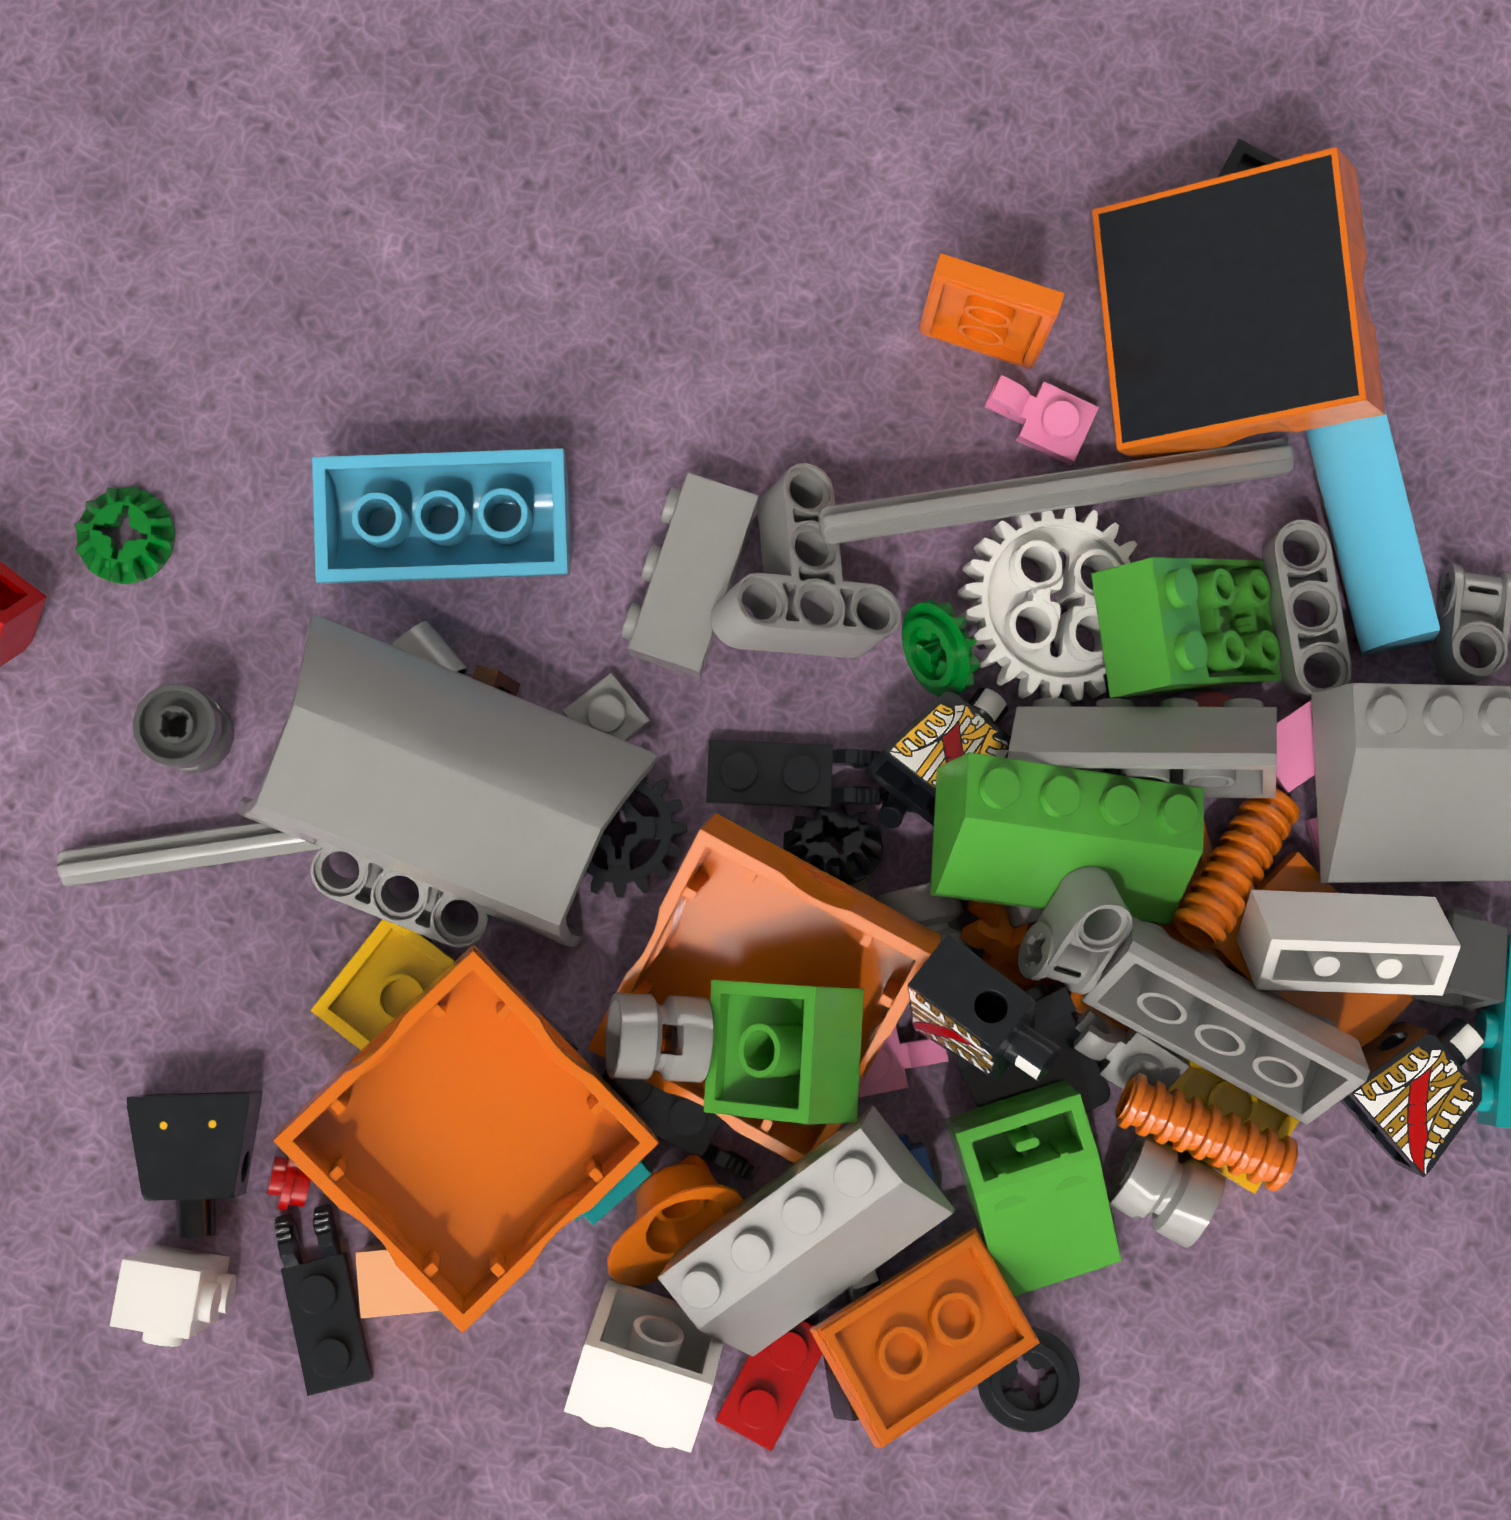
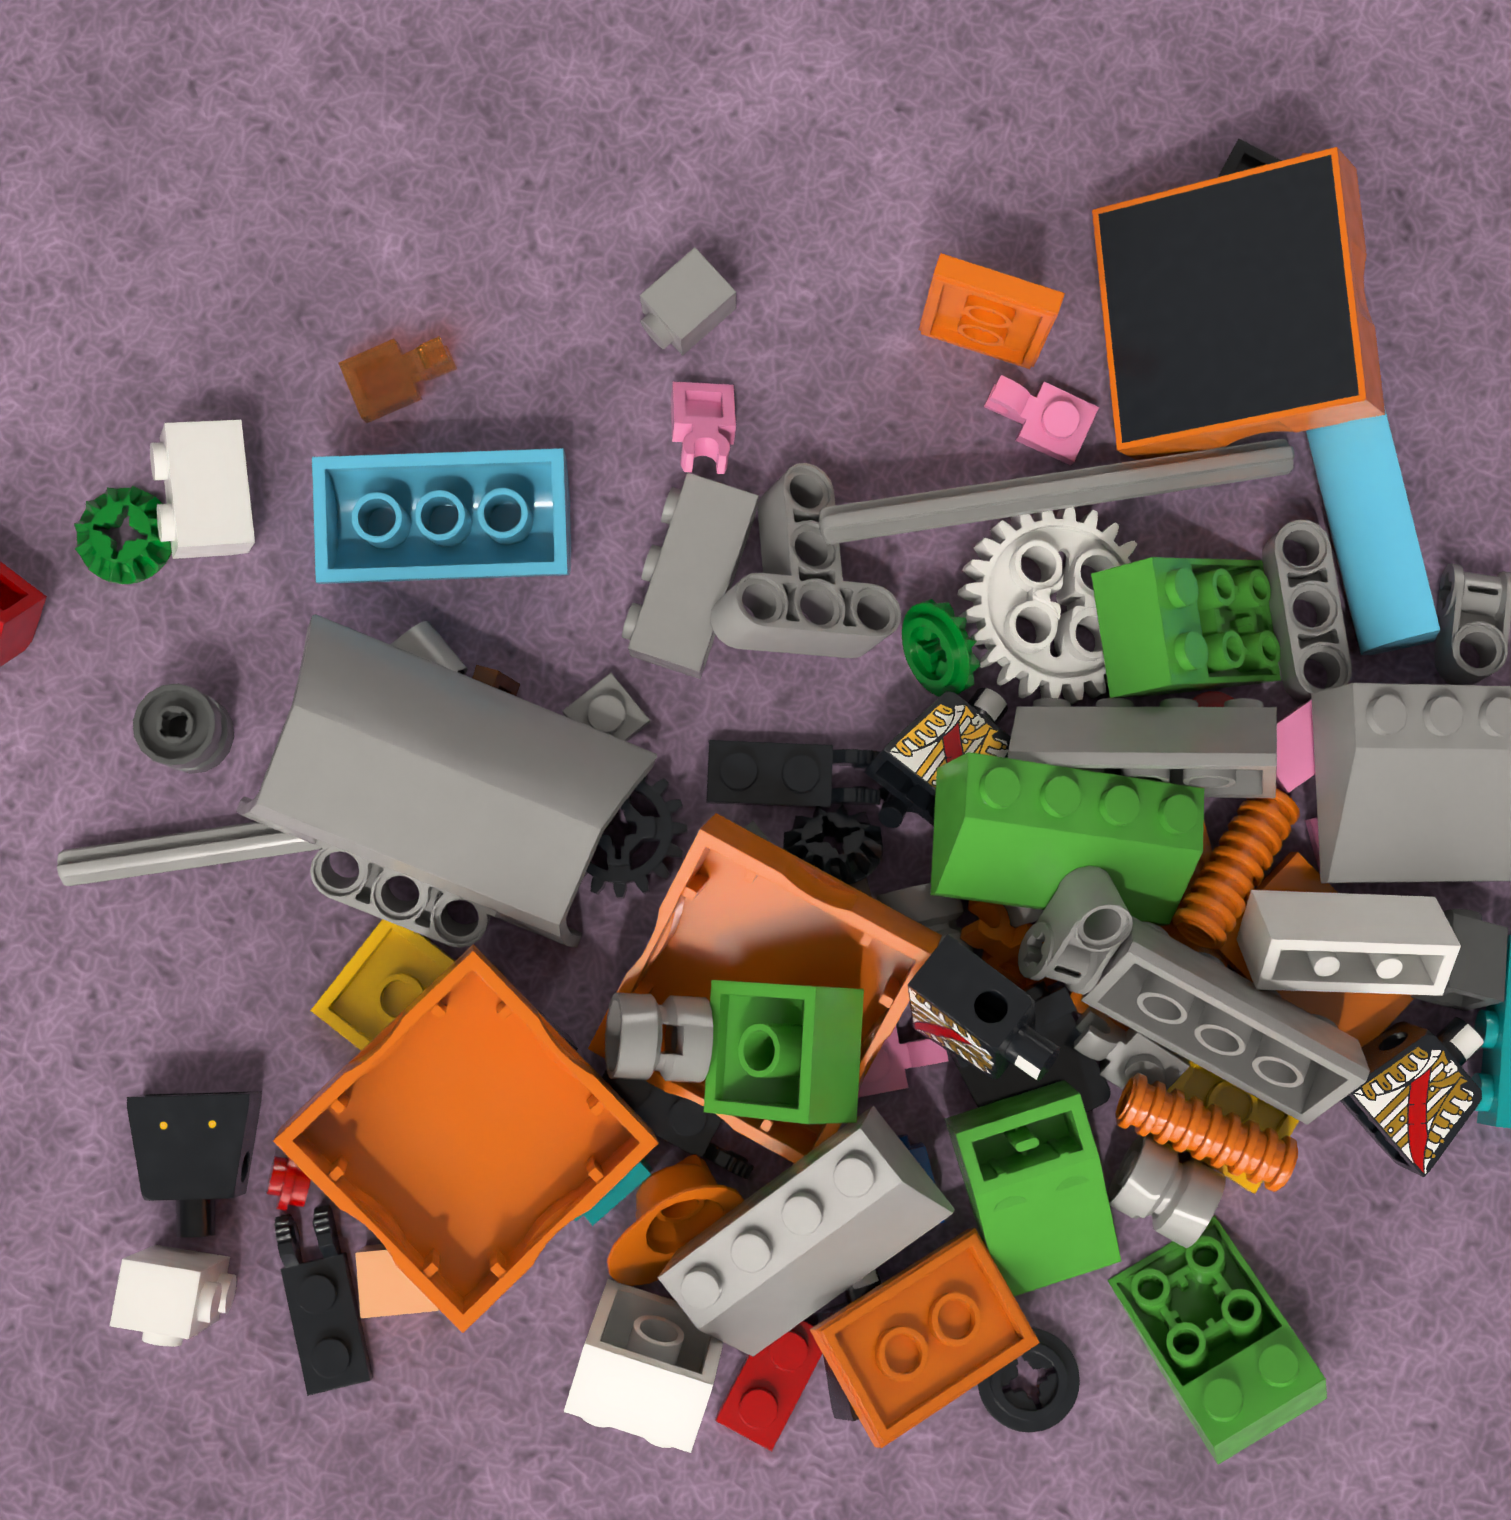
(204, 489): none -> white brick
(387, 379): none -> clear orange plate
(686, 303): none -> light grey brick
(703, 421): none -> bright pink plate
(1219, 1341): none -> bright green slope

